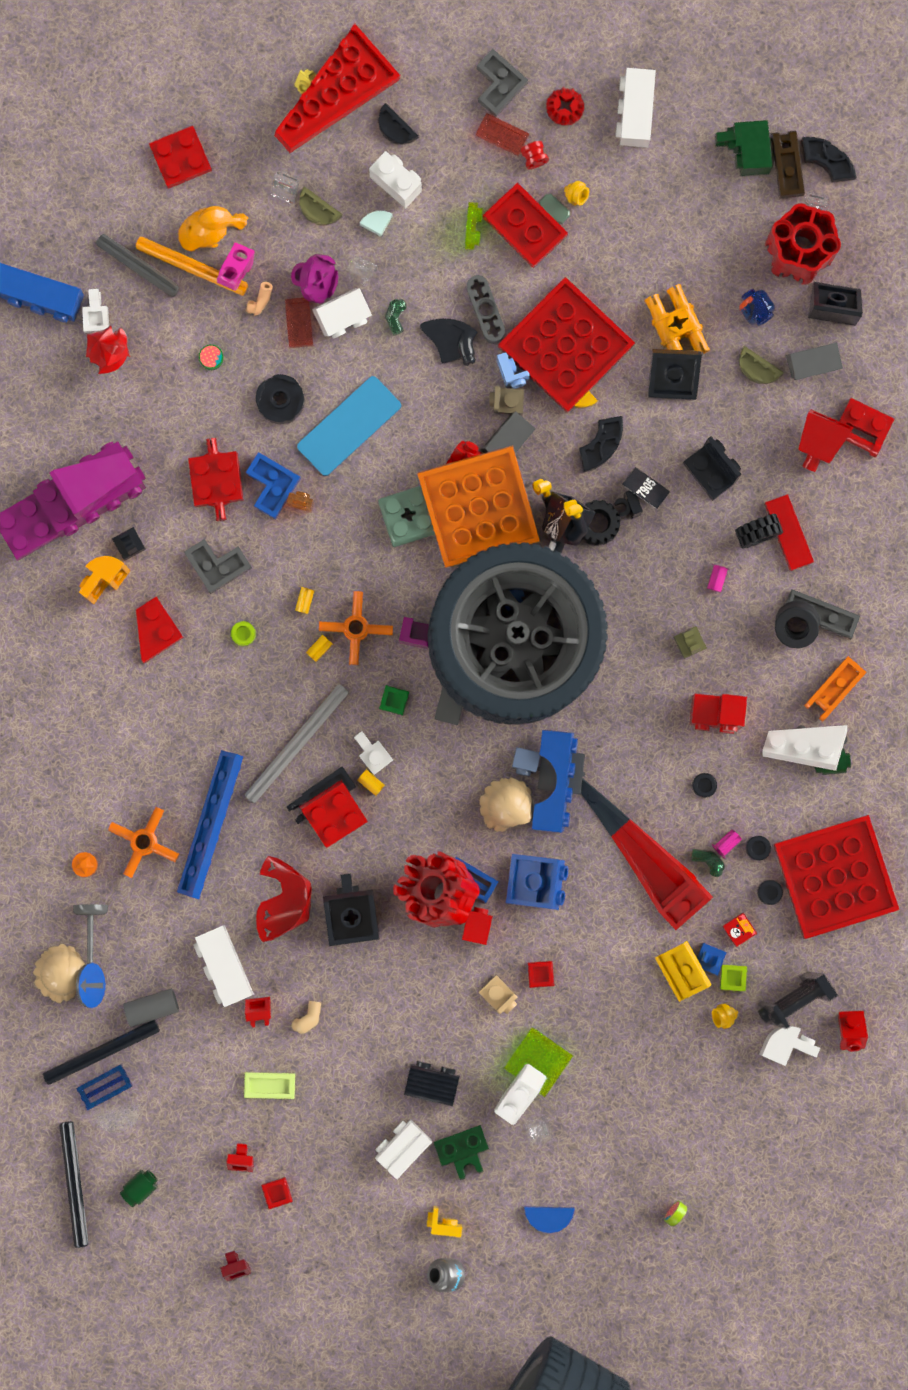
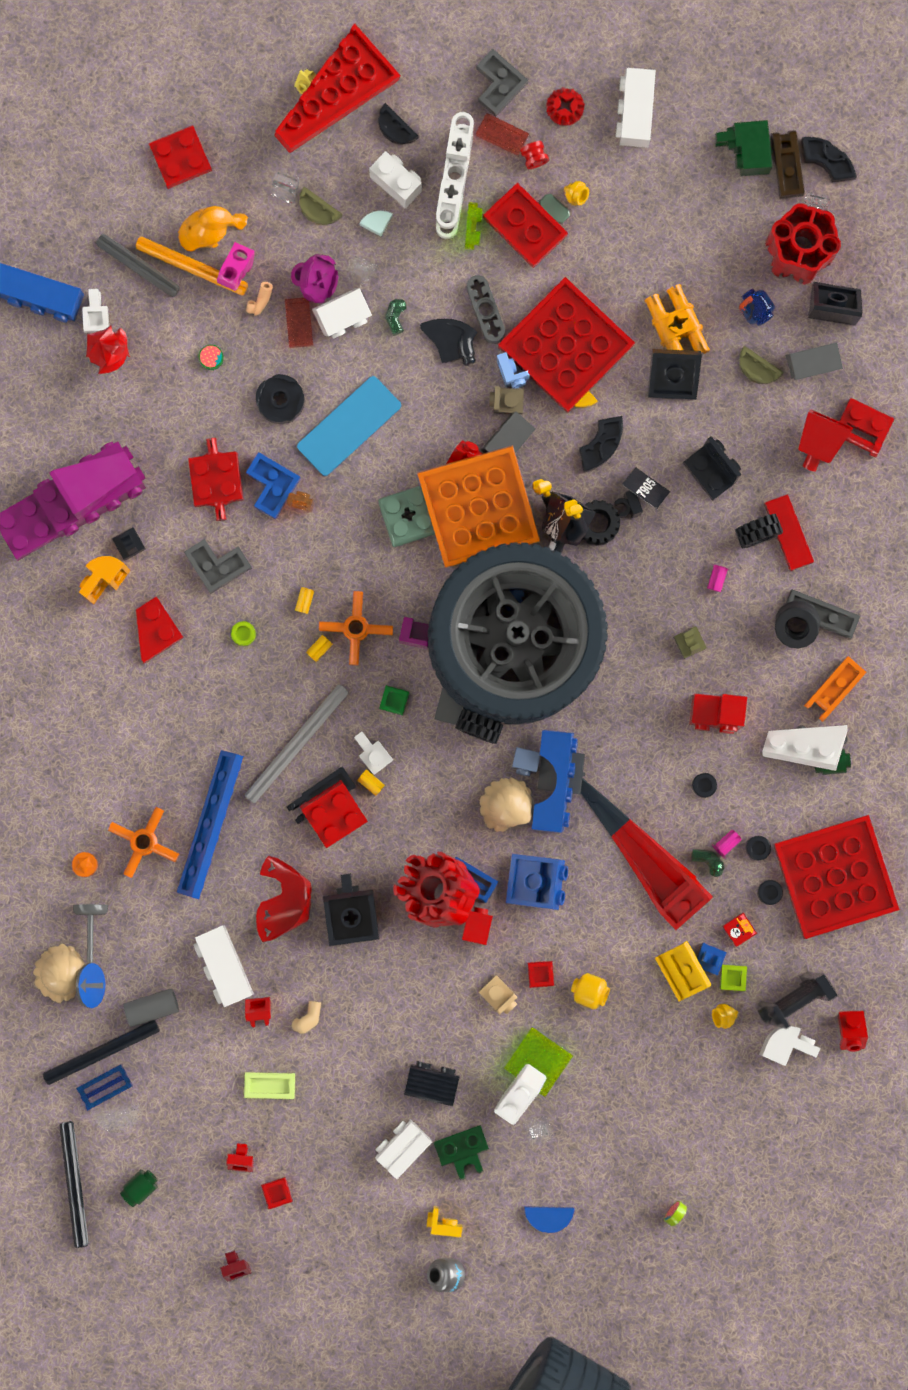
(456, 161): none -> white piece
(479, 726): none -> black tyre
(590, 991): none -> yellow head

